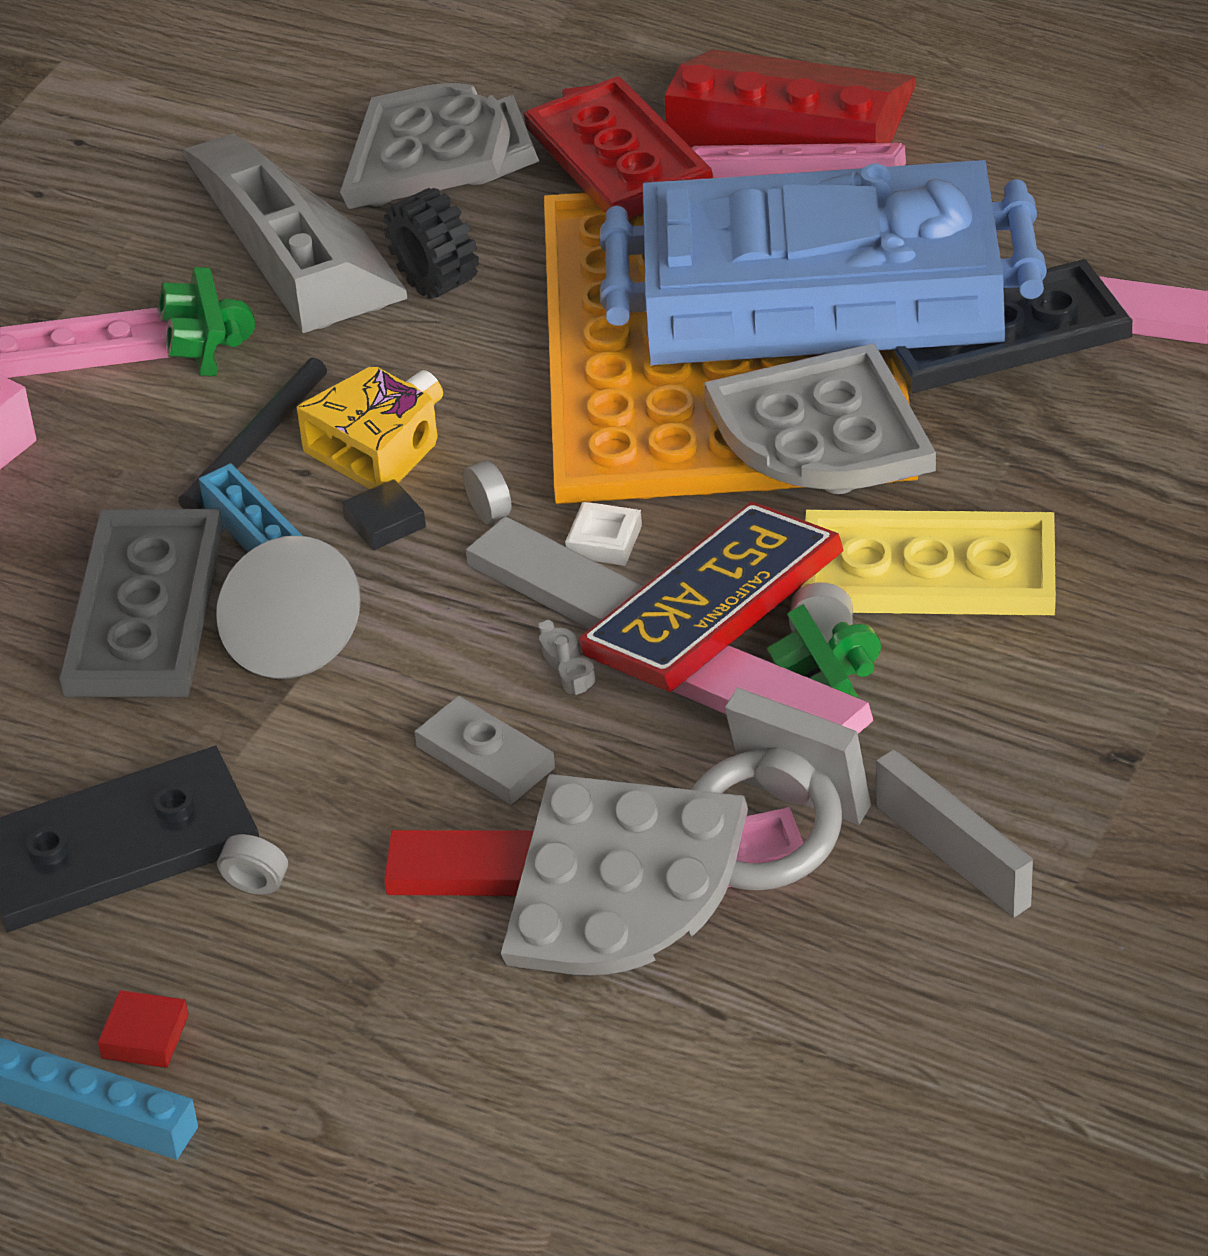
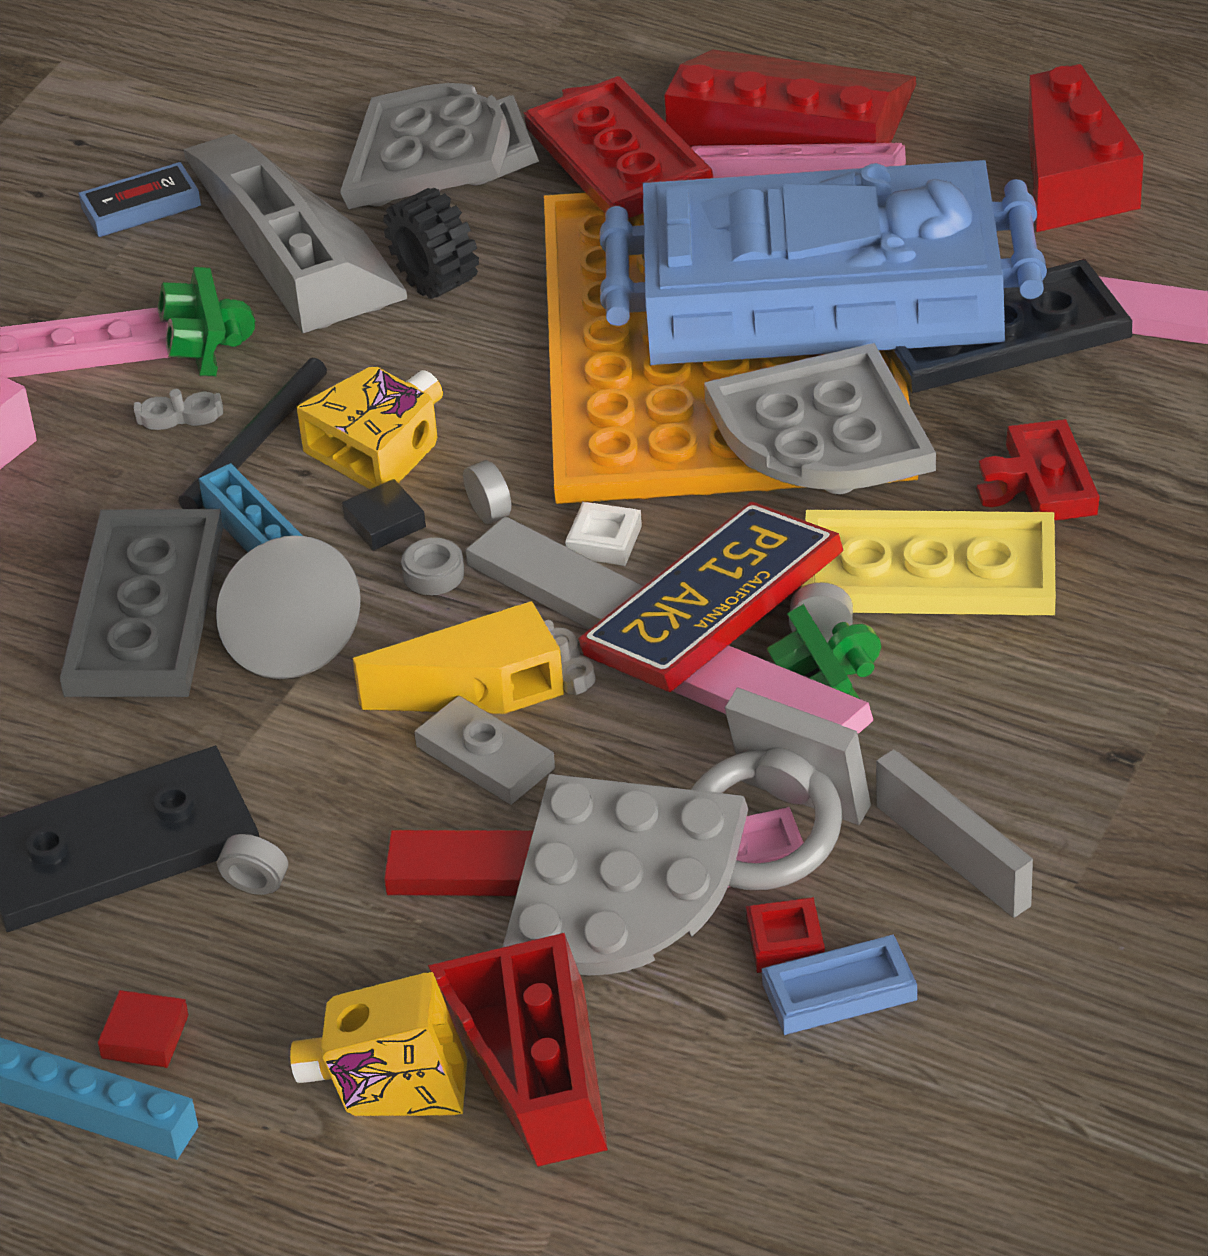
(139, 199): none -> tile
(165, 412): none -> light grey piece
(388, 1051): none -> yellow torso
(432, 566): none -> light grey tile
(490, 661): none -> yellow slope
(532, 1041): none -> red wedge
(783, 931): none -> red tile
(839, 984): none -> medium blue tile
(1046, 467): none -> red plate
(1079, 151): none -> red wedge

